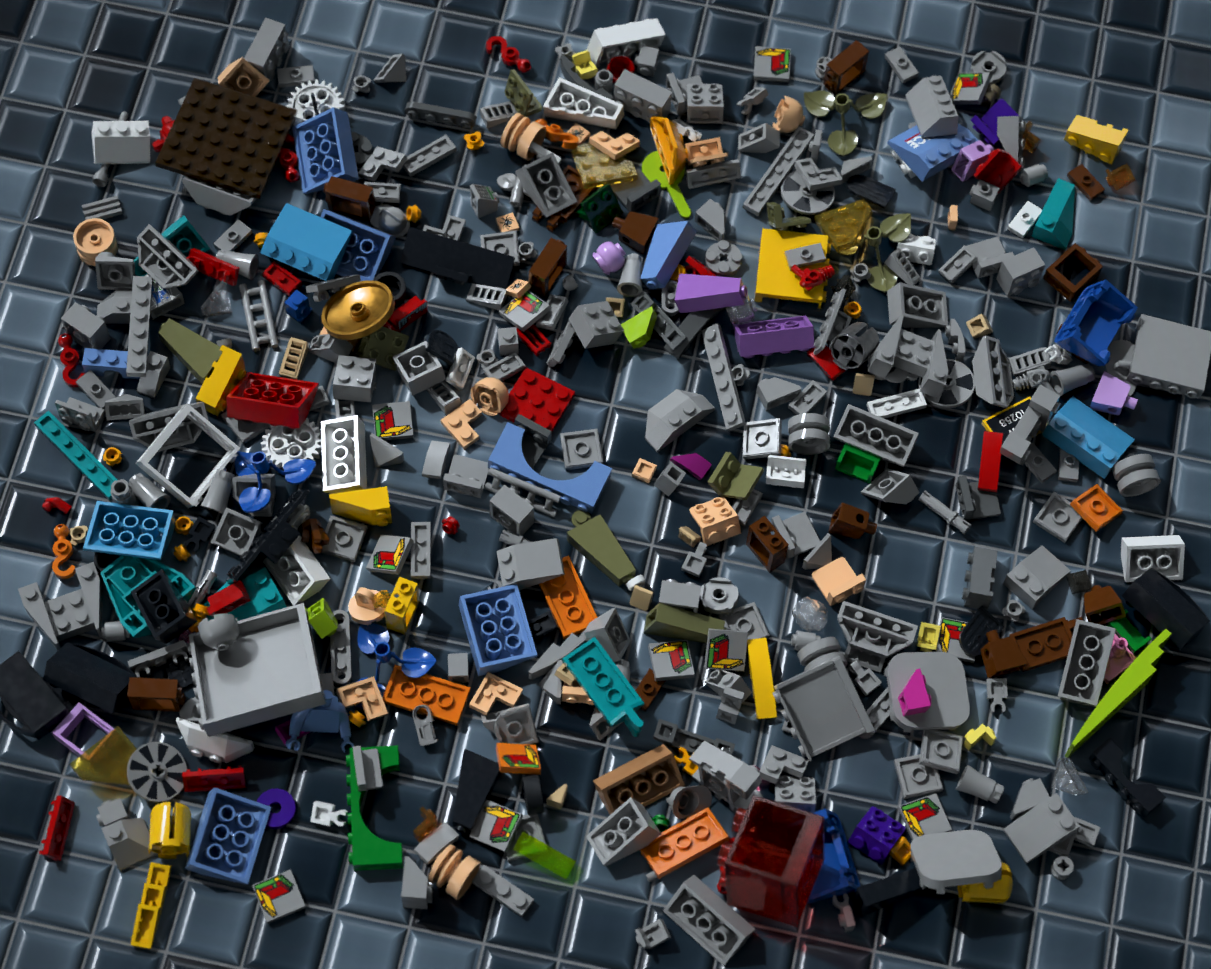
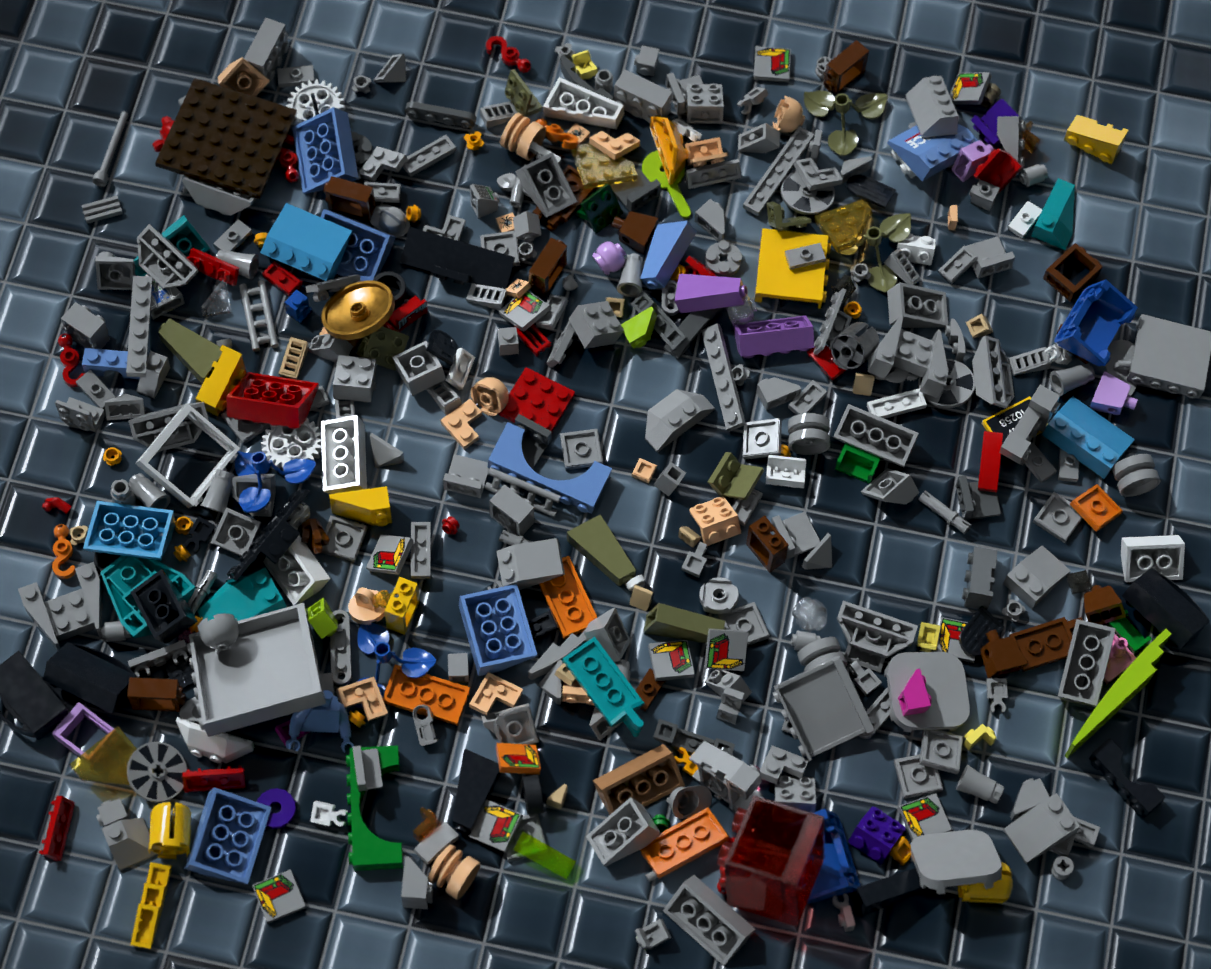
(76, 453): teal plate -> none
(93, 238): light nougat wheel -> none
(116, 307): light grey slope -> none
(121, 142): white slope -> none
(200, 610): light orange plate -> none
(228, 599): red panel -> none
(393, 420): tile -> none
(435, 459): light grey slope -> none
(486, 354): light grey plate -> none
(502, 890): light grey plate -> none
(505, 367): light grey plate -> none
(527, 226): none -> light grey brick
(580, 517): olive plate -> none
(617, 66): red hair -> none
(624, 40): white wedge -> none
(680, 595): light grey brick -> none
(692, 463): magenta slope -> none
(761, 678): yellow slope -> none
(813, 278): red piece -> none
(838, 581): light nougat bracket -> none
(851, 522): reddish brown torso -> none
(901, 64): light grey plate -> none
(994, 59): light grey plate -> none
(1020, 272): light grey brick -> none
(1033, 379): light grey piece -> none
(1067, 778): clear slope -> none
(1085, 182): reddish brown plate -> none
(1120, 177): clear orange bracket -> none

